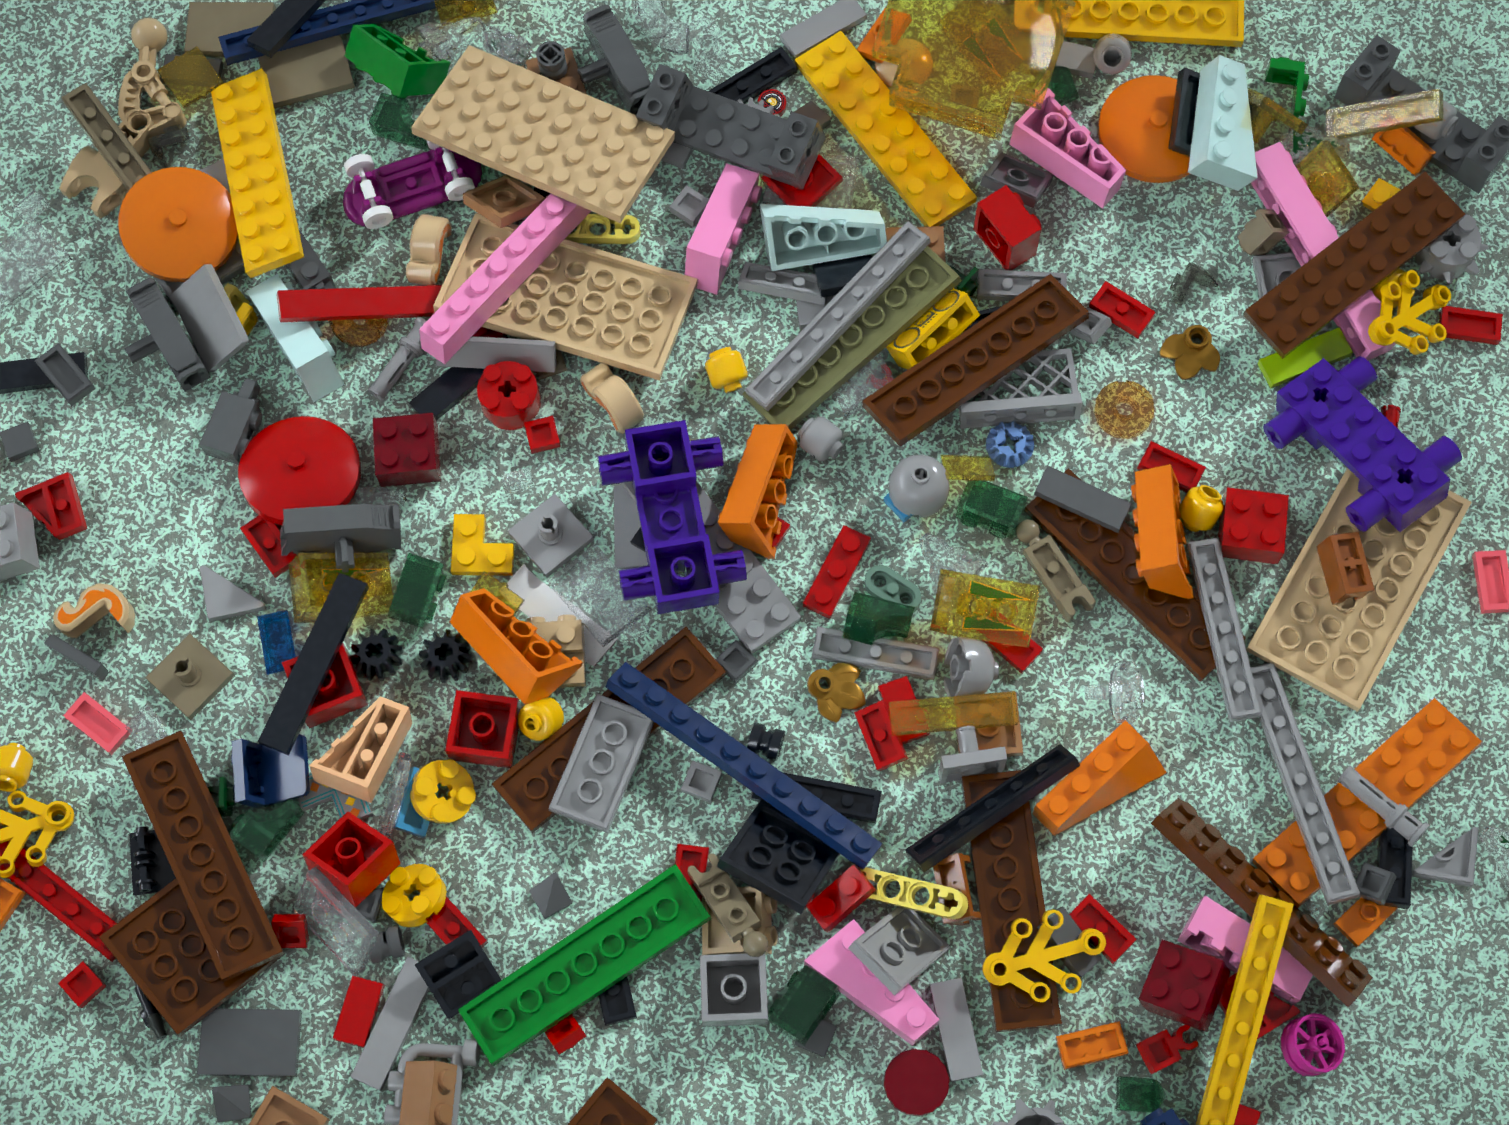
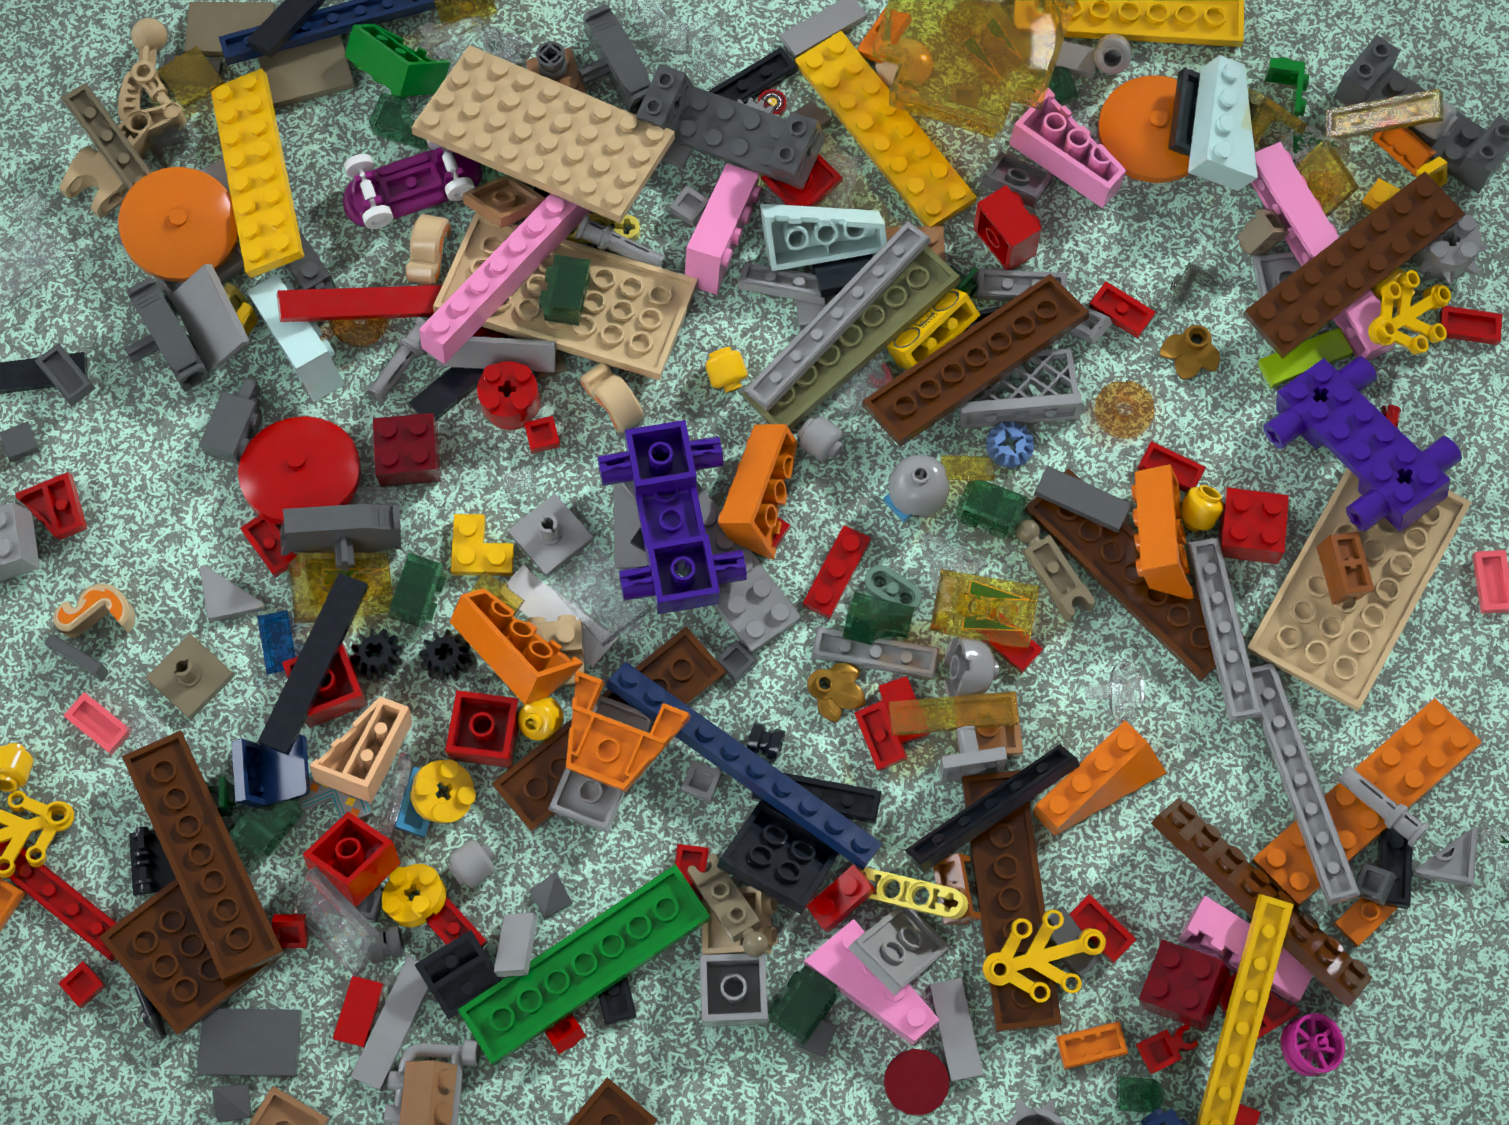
(472, 863): none -> light grey head
(515, 944): none -> light grey tile
(566, 290): none -> clear green brick
(606, 238): none -> light grey pin
(610, 749): none -> orange wing
(1436, 170): none -> yellow plate

